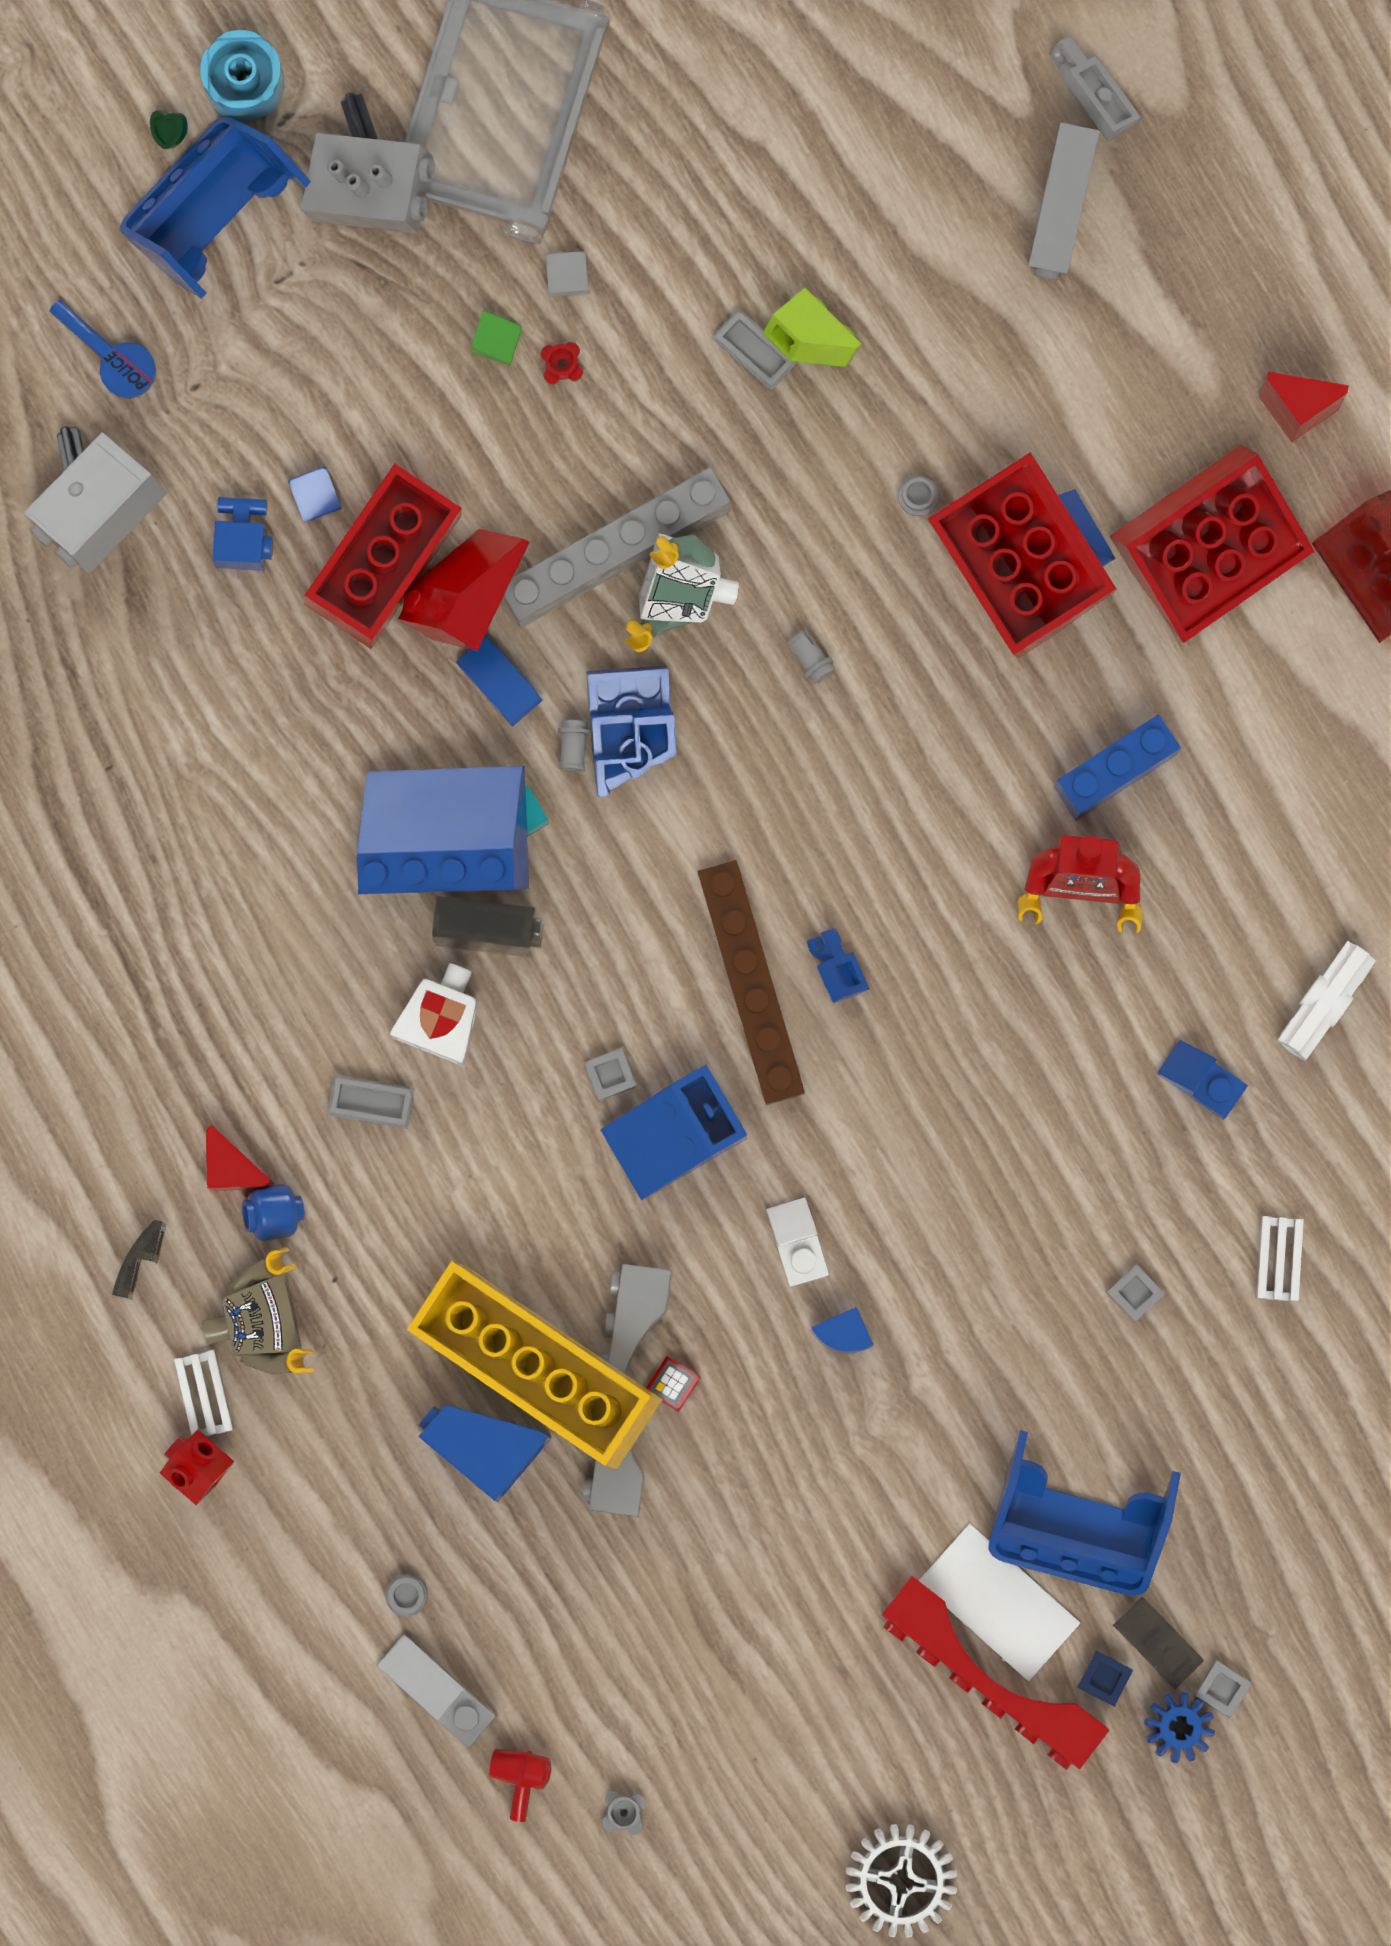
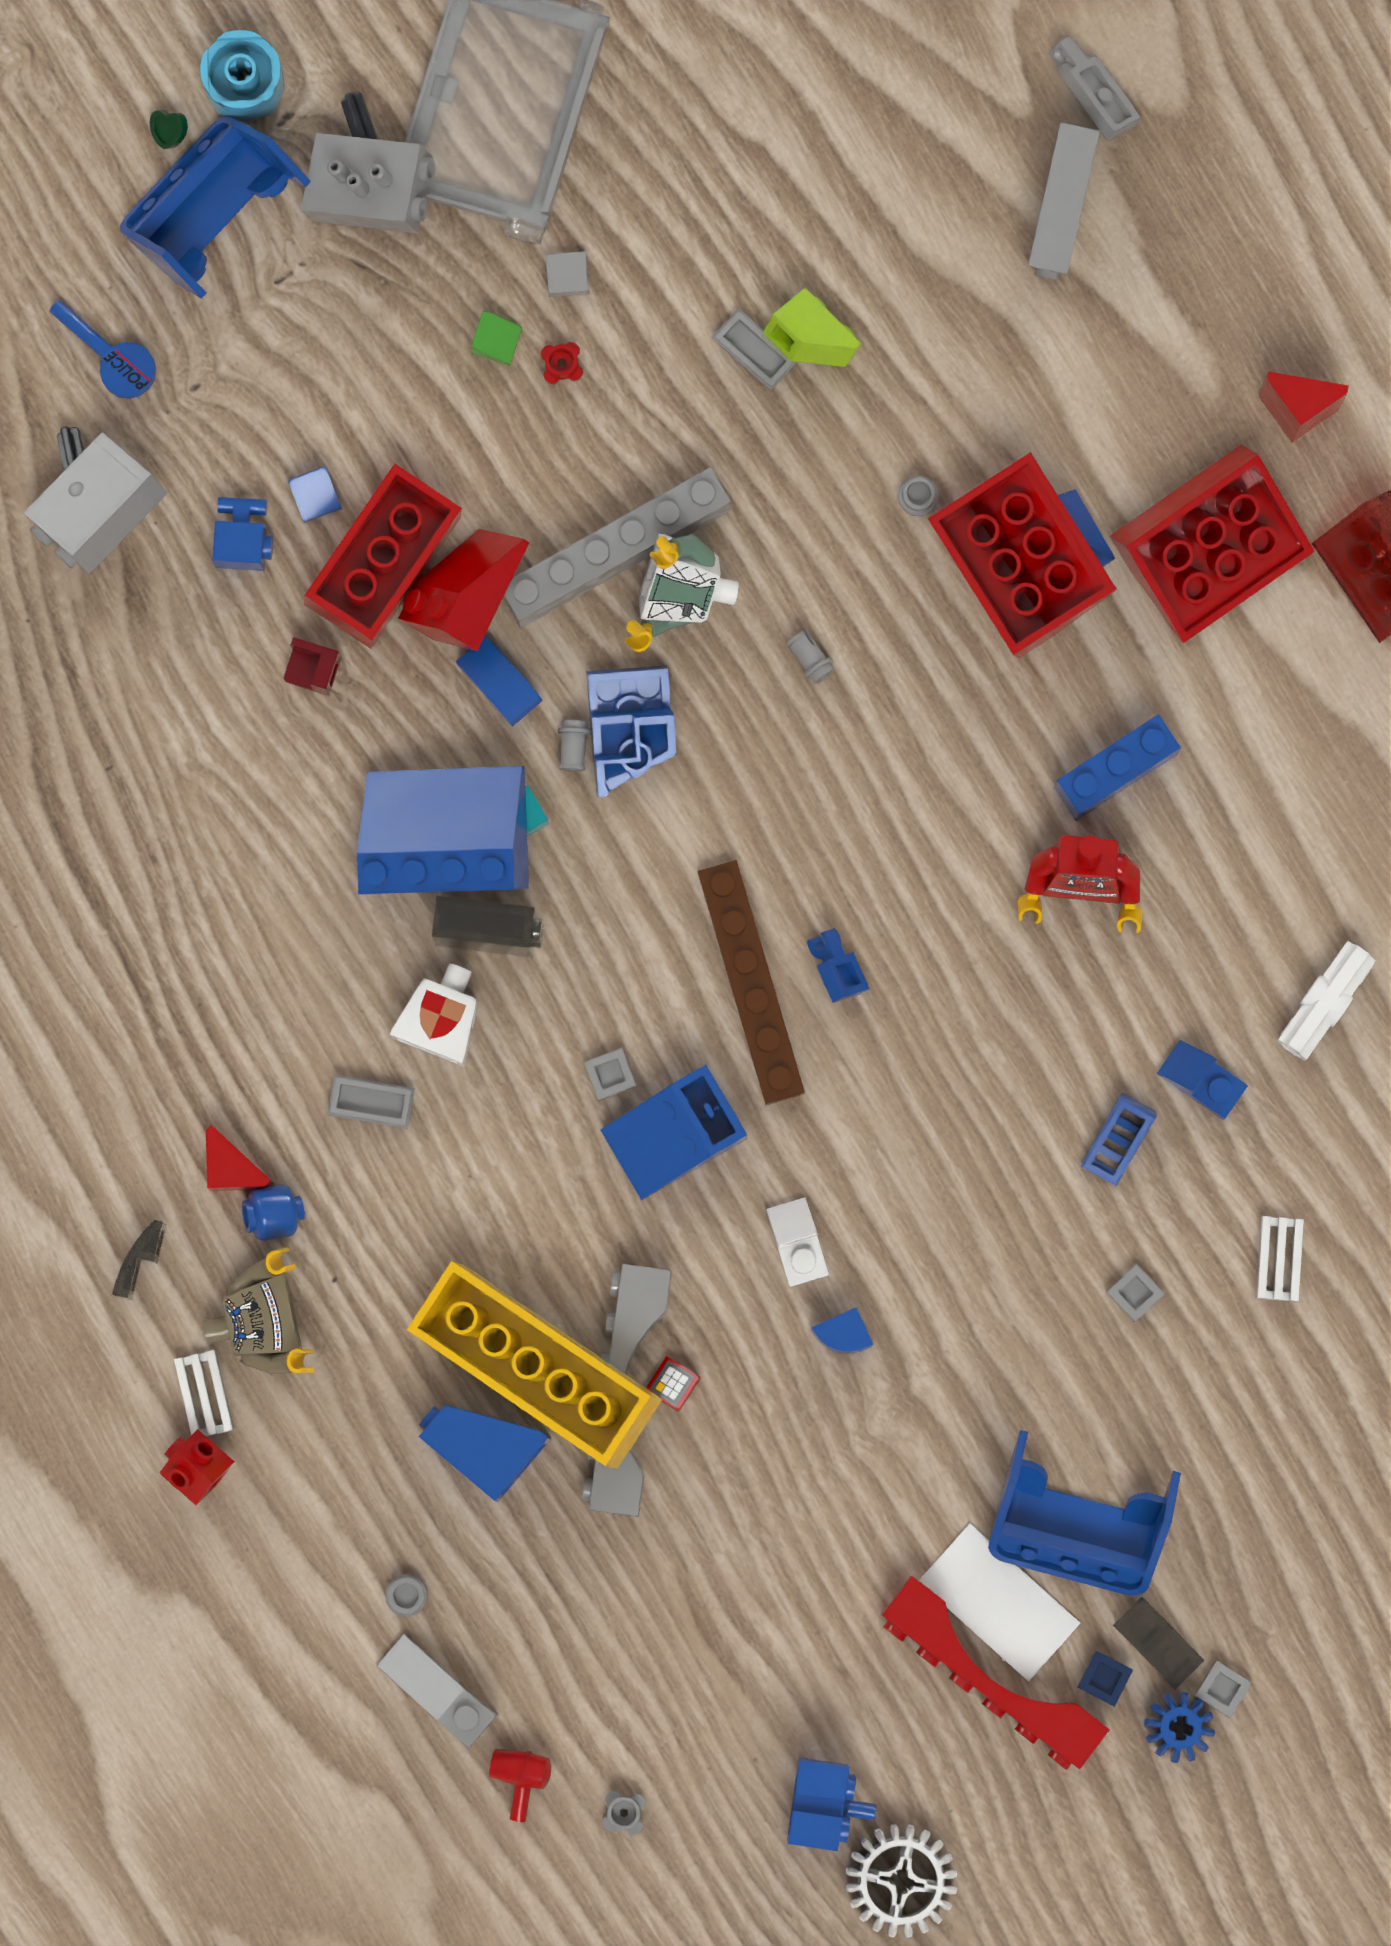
(312, 666): none -> dark red panel
(824, 1805): none -> blue brick
(1136, 1108): none -> blue slope

